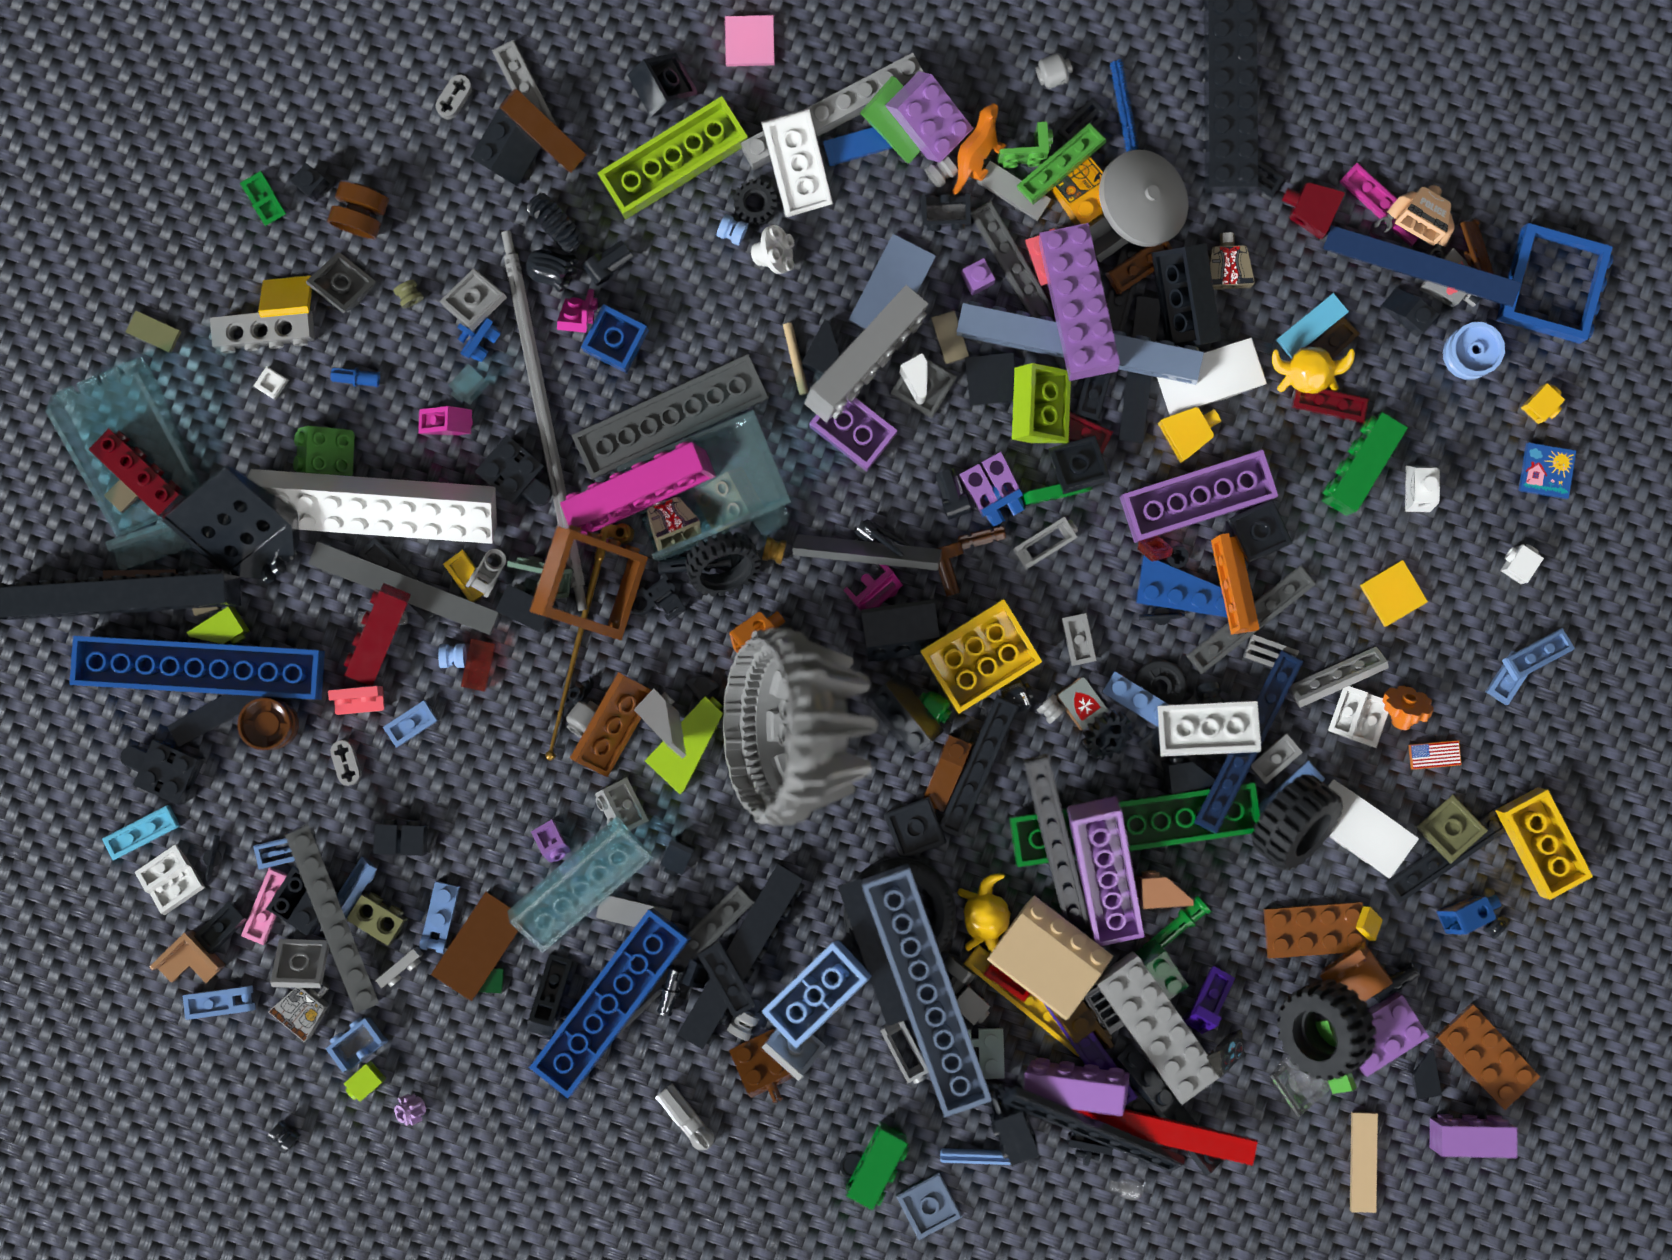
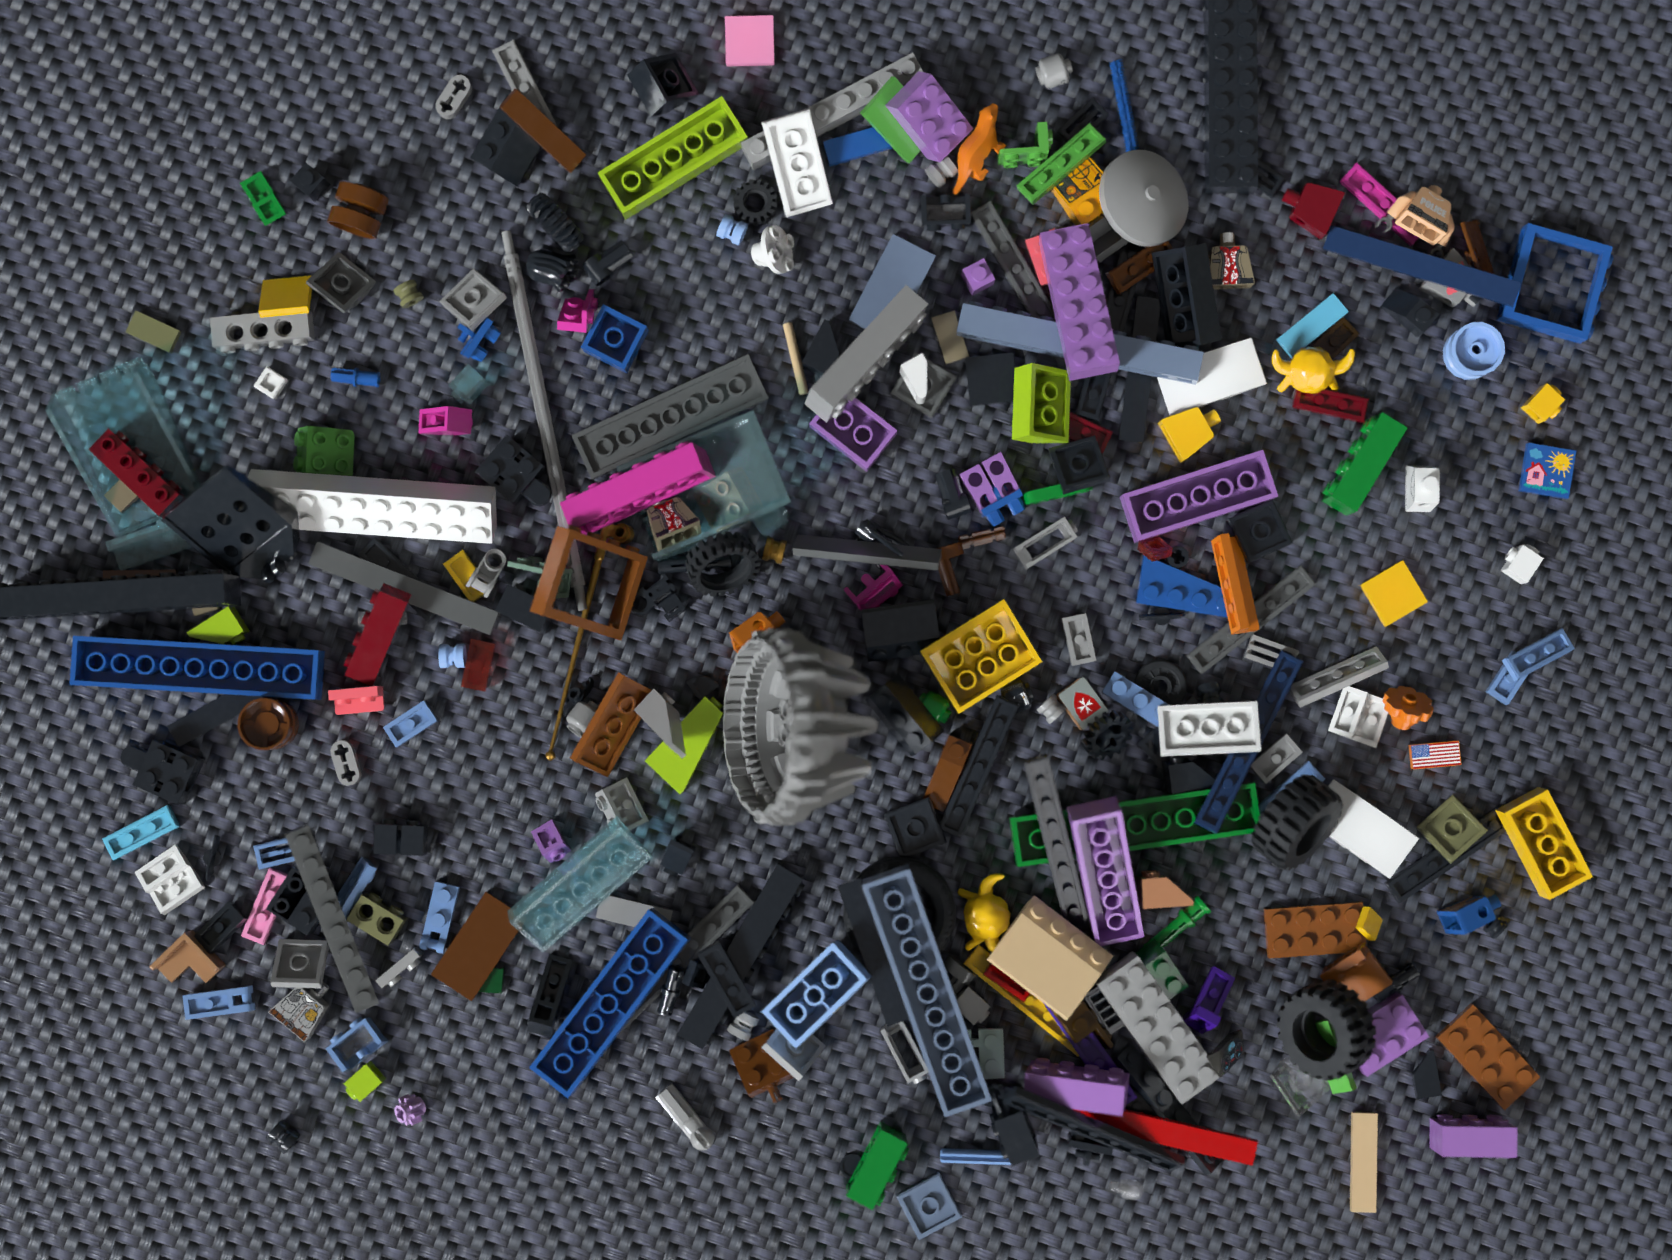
(1004, 185): light grey tile -> none

